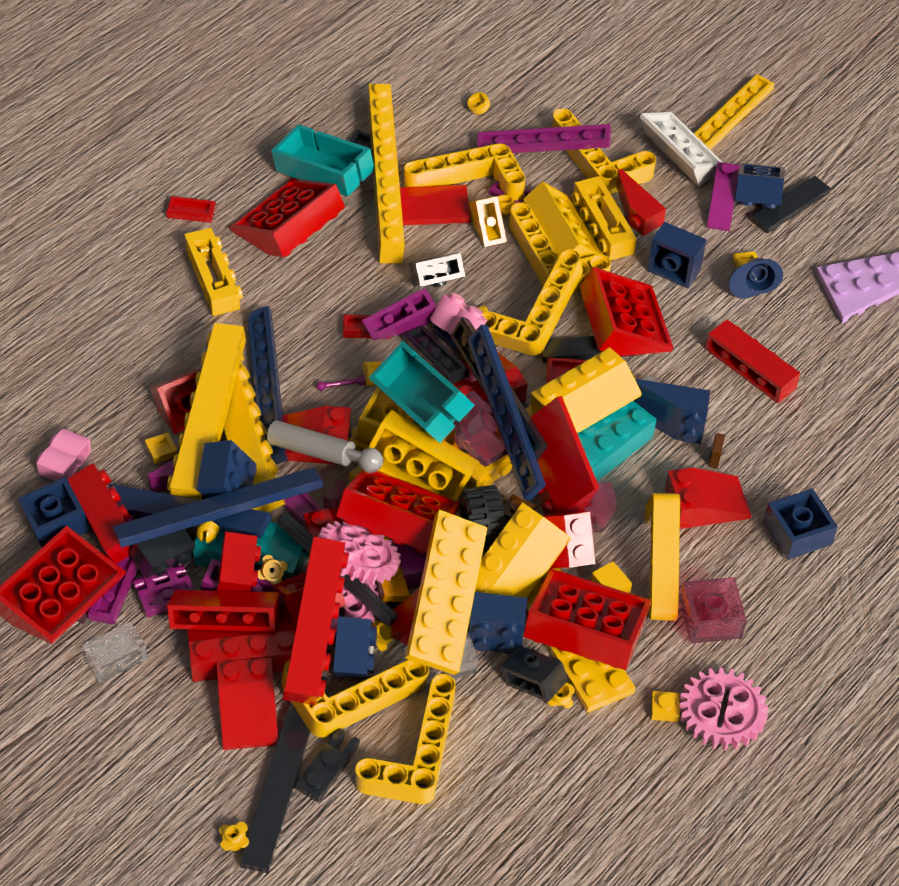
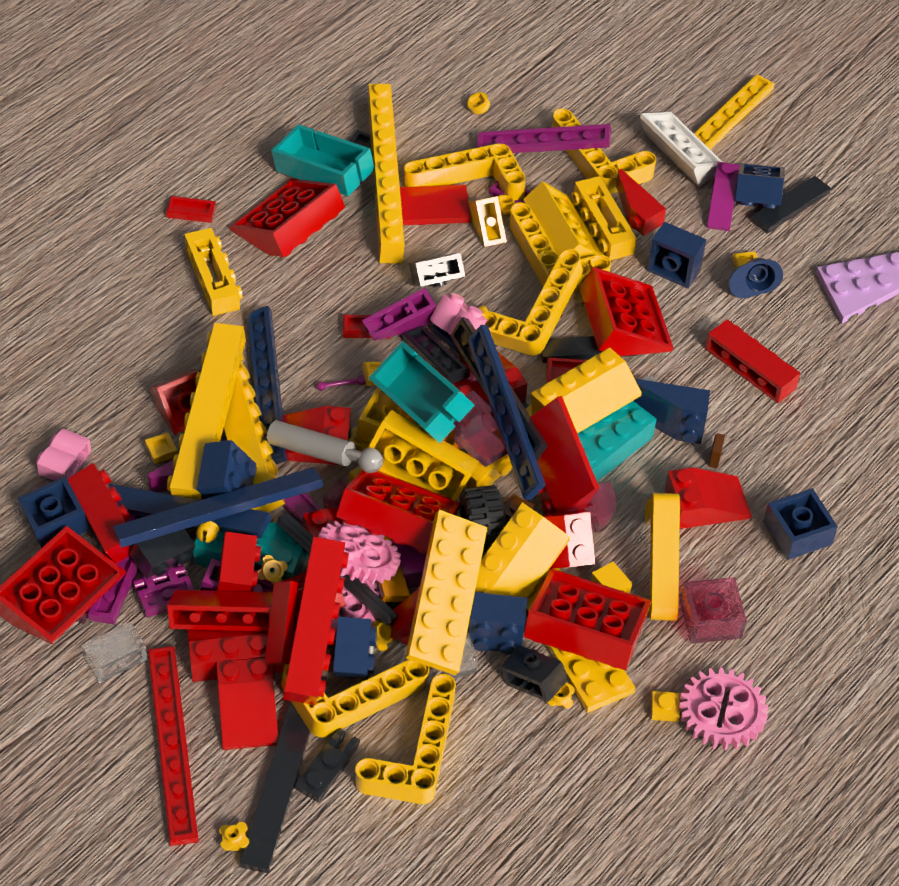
(173, 747): none -> red tile
(281, 623): none -> red tile

